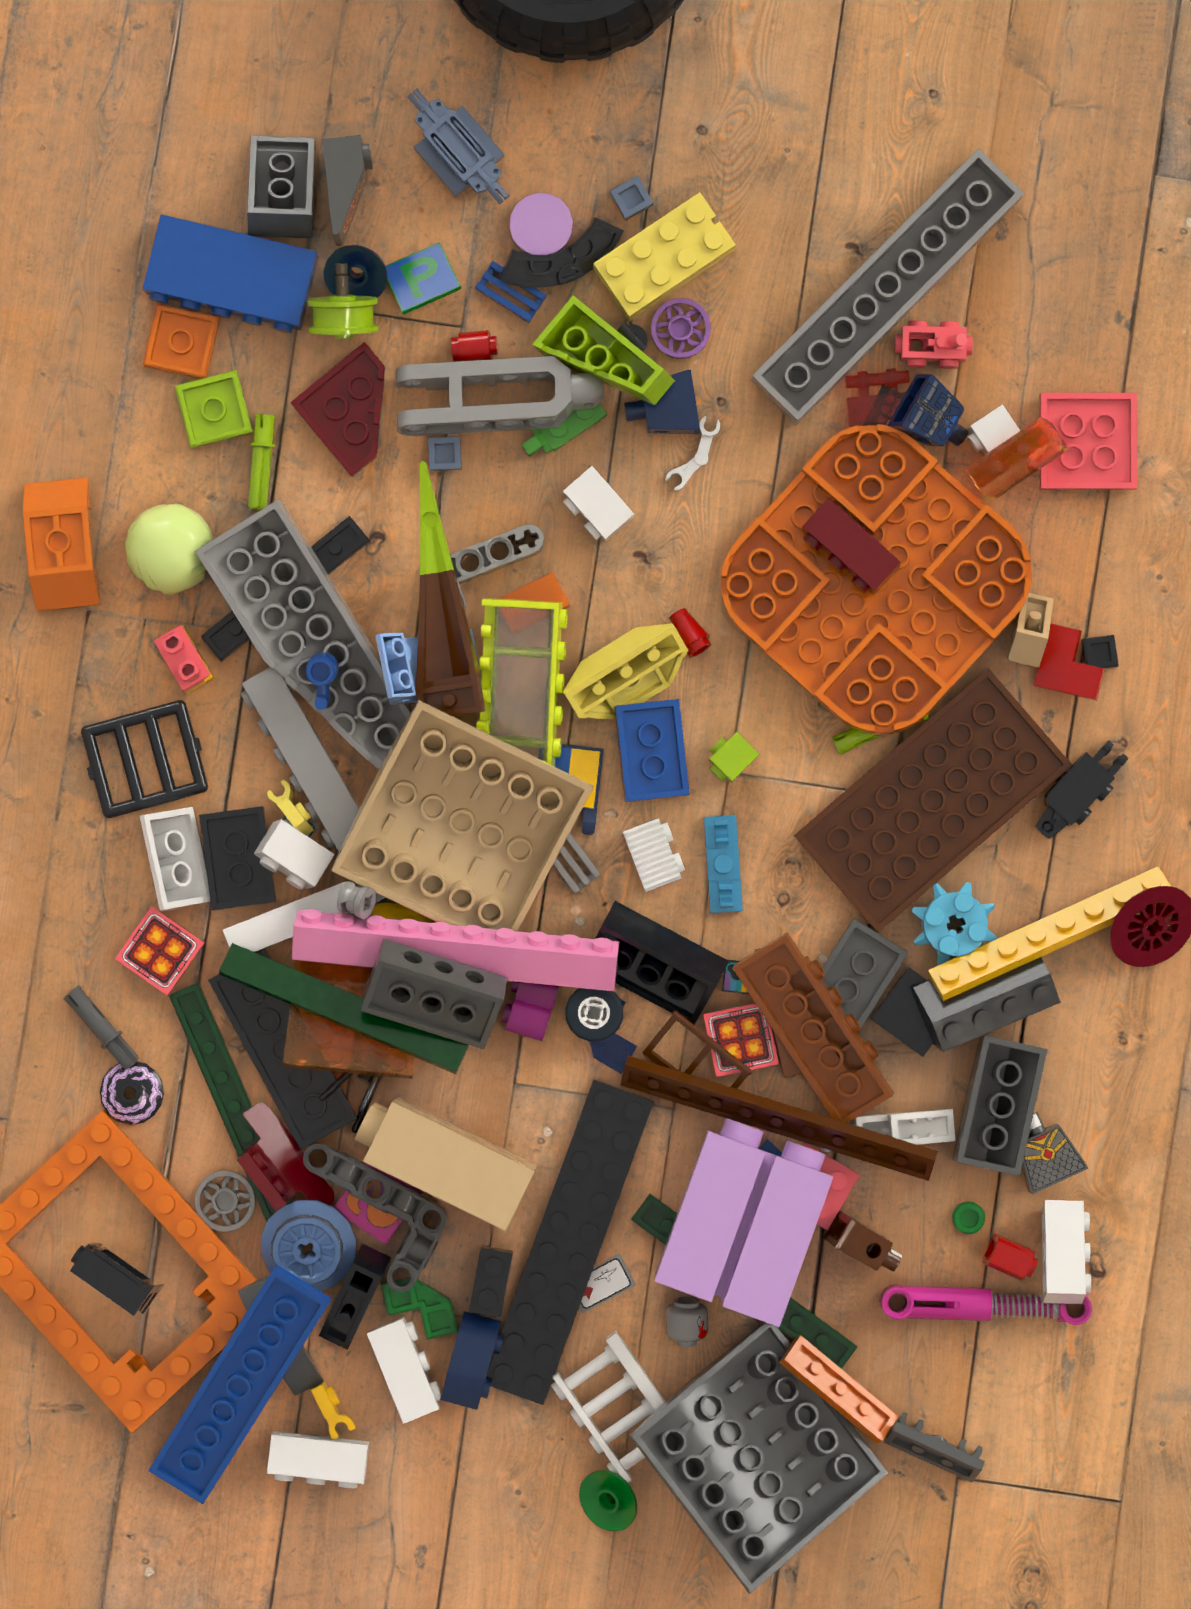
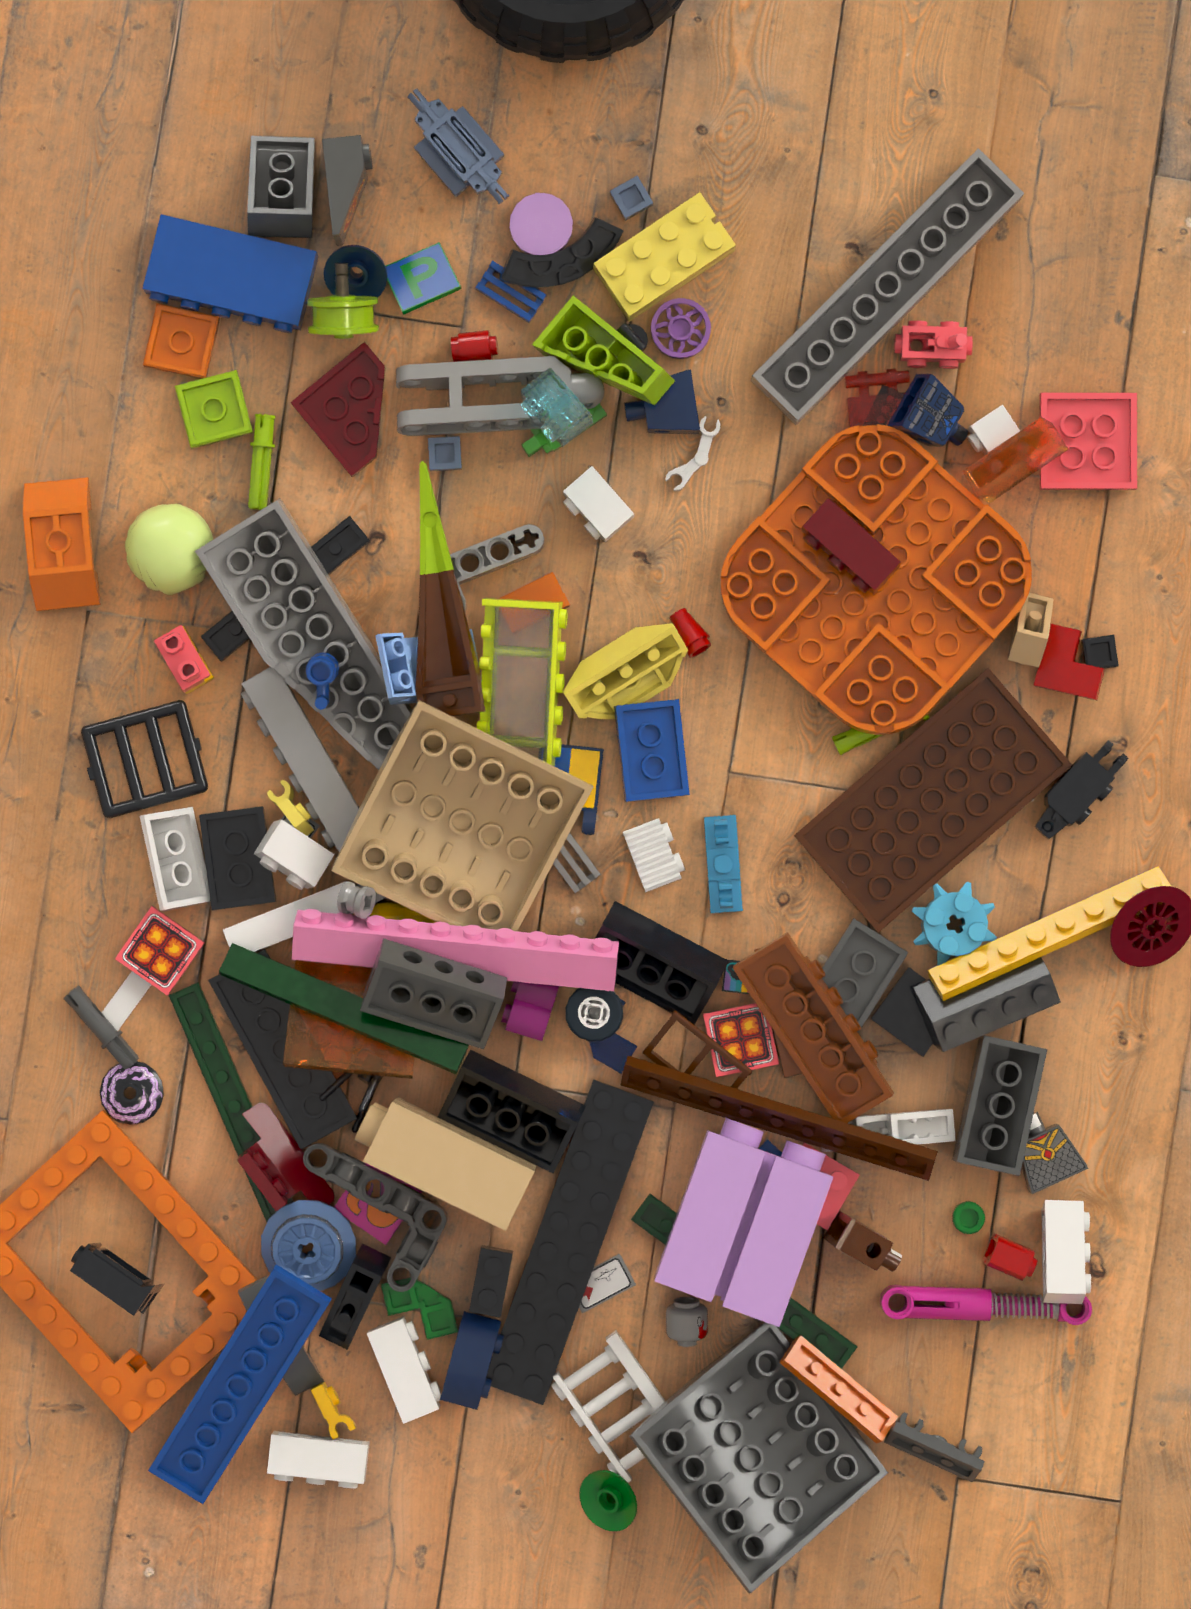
(125, 1000): none -> white sticker
(225, 1200): light grey wheel -> none
(511, 1111): none -> black slope
(555, 407): none -> clear light blue brick
(731, 757): lime brick -> none

